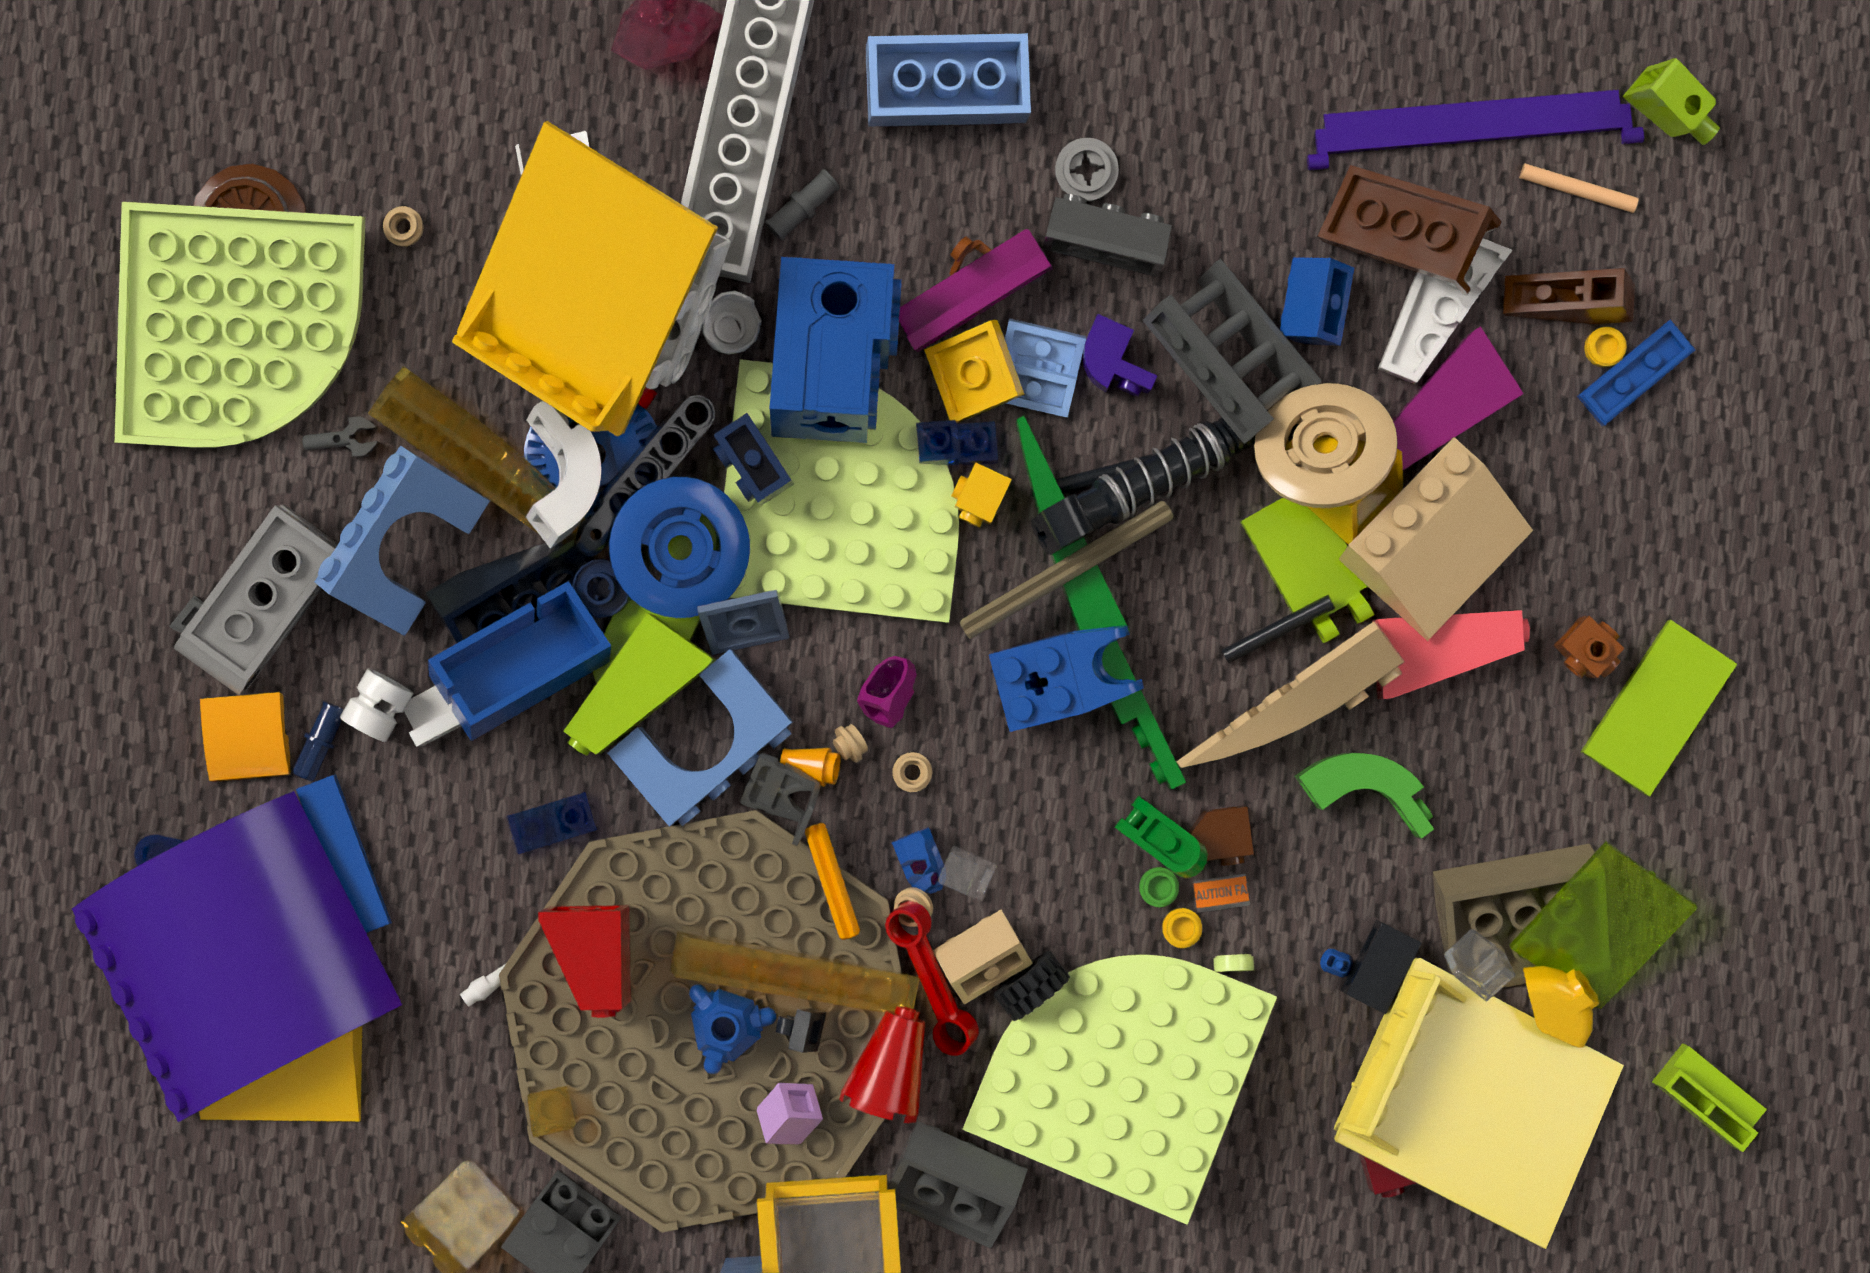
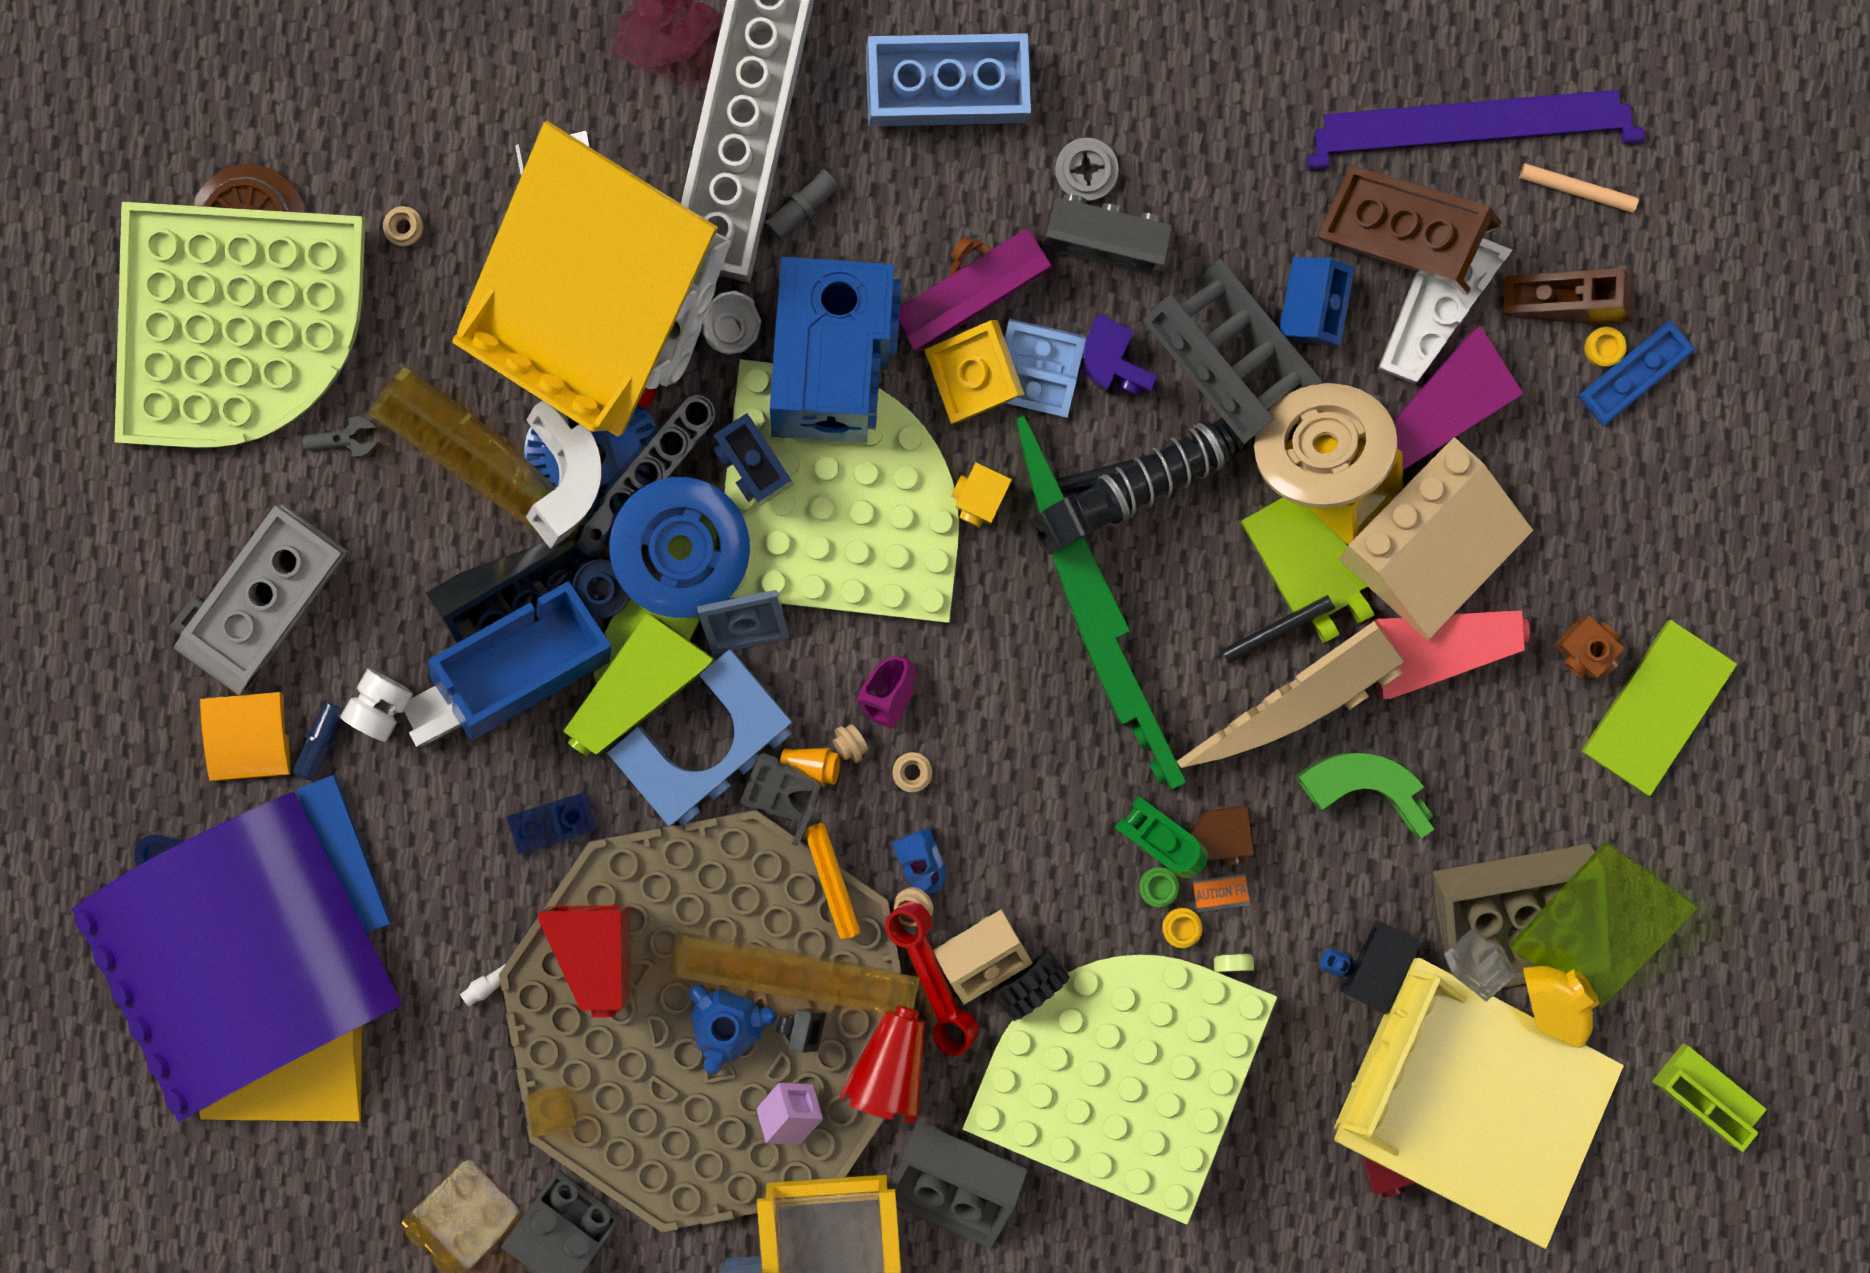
(354, 566): medium blue arch -> none
(957, 443): clear blue slope -> none
(967, 872): clear panel -> none
(1066, 569): dark tan axle -> none
(1073, 675): blue brick -> none
(1674, 100): lime torso -> none

